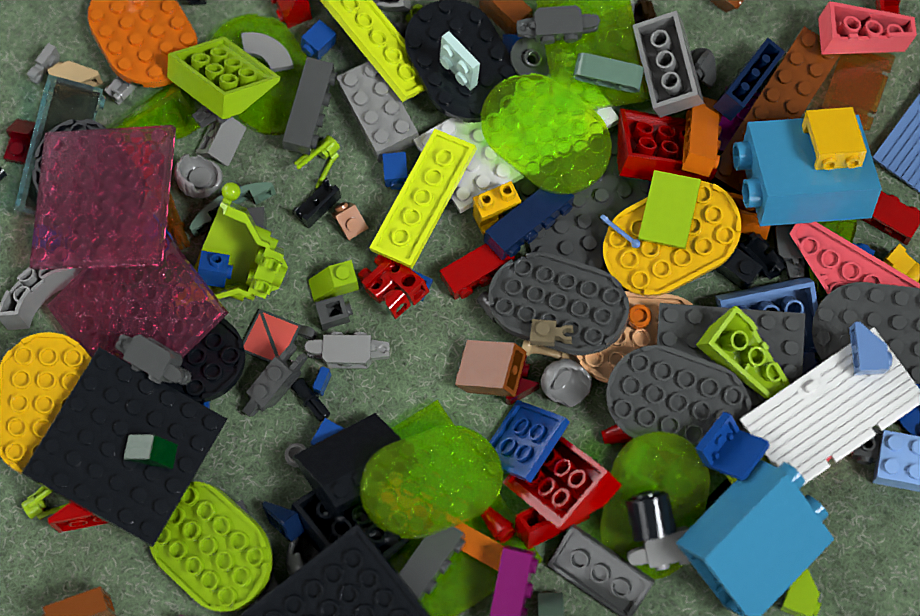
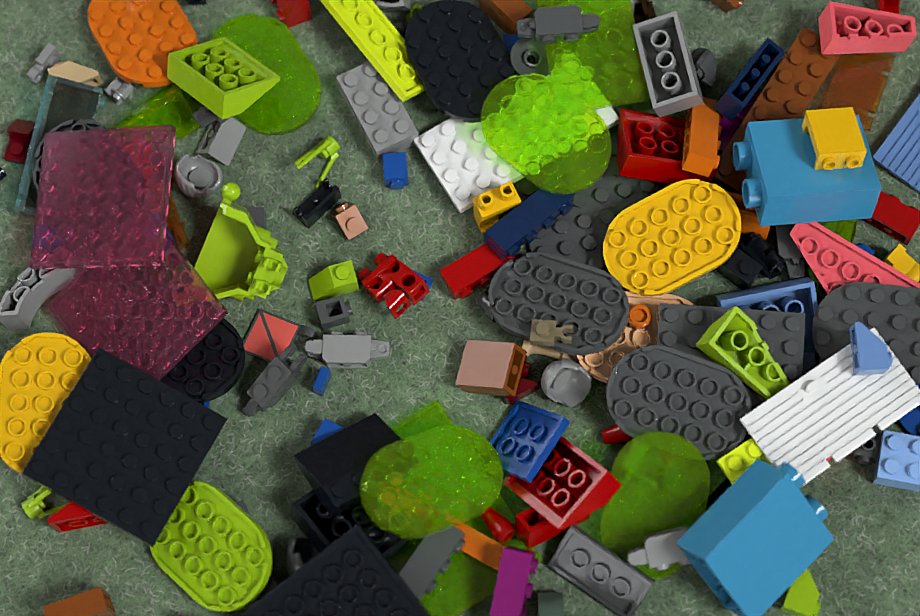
(150, 450): dark green slope -> none
(153, 358): dark grey hinge -> none
(214, 268): blue brick -> none
(256, 191): sand green slope -> none
(268, 50): light grey tile -> none
(283, 520): dark blue slope -> none
(292, 450): light grey plate -> none
(309, 105): dark grey brick -> none
(310, 399): black axle -> none
(318, 40): blue brick -> none
(423, 198): neon yellow plate -> none
(459, 61): light aqua plate -> none
(608, 72): sand green beam -> none
(635, 243): medium blue hinge -> none
(650, 515): black piece -> none
(669, 209): lime tile -> none
(730, 449): blue bracket -> none

